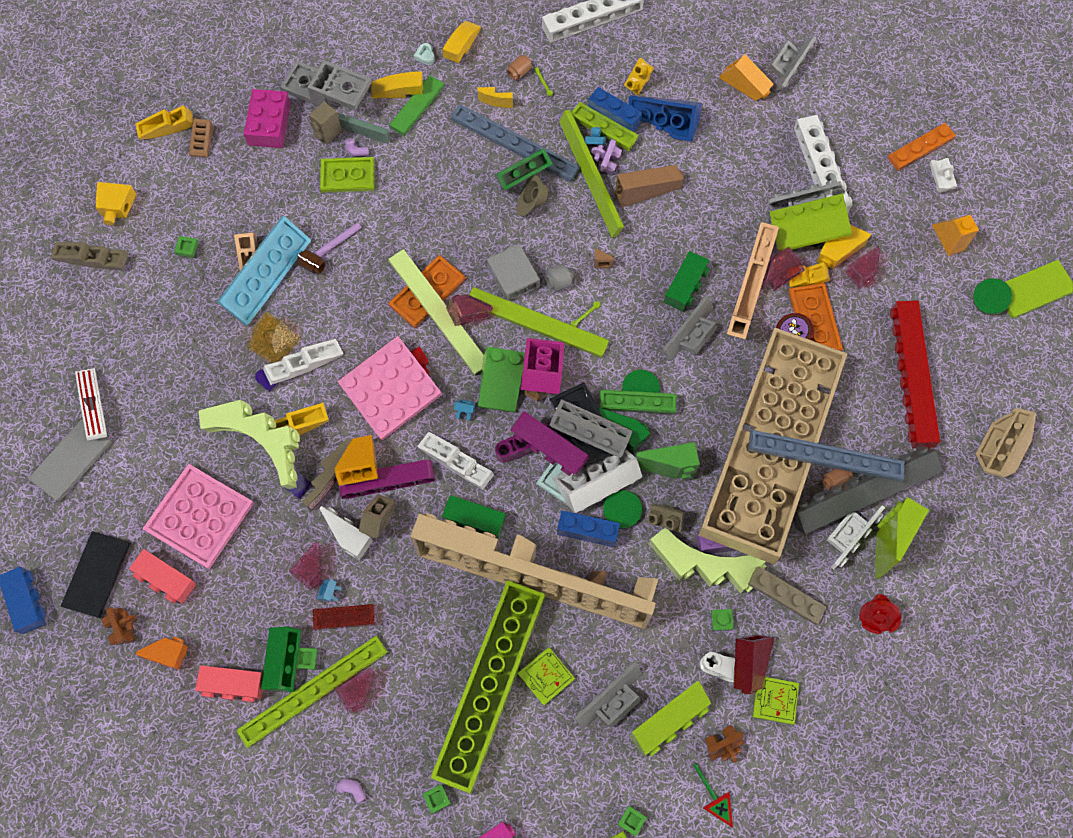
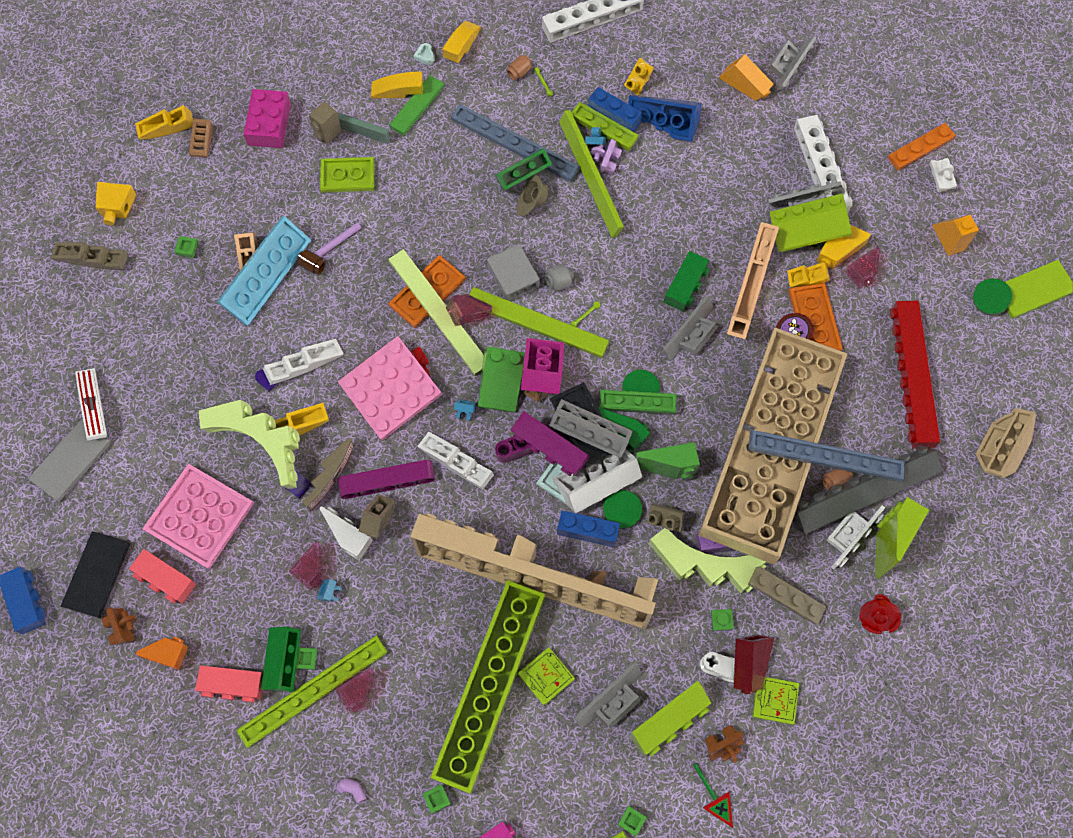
(272, 339): clear yellow slope -> none
(326, 84): light grey bracket -> none
(343, 617): clear red plate -> none
(354, 150): lavender arm -> none
(357, 462): light orange slope -> none
(474, 515): green brick -> none
(488, 96): yellow slope -> none
(602, 259): medium nougat slope -> none
(646, 184): medium nougat slope -> none
(783, 268): clear pink slope -> none

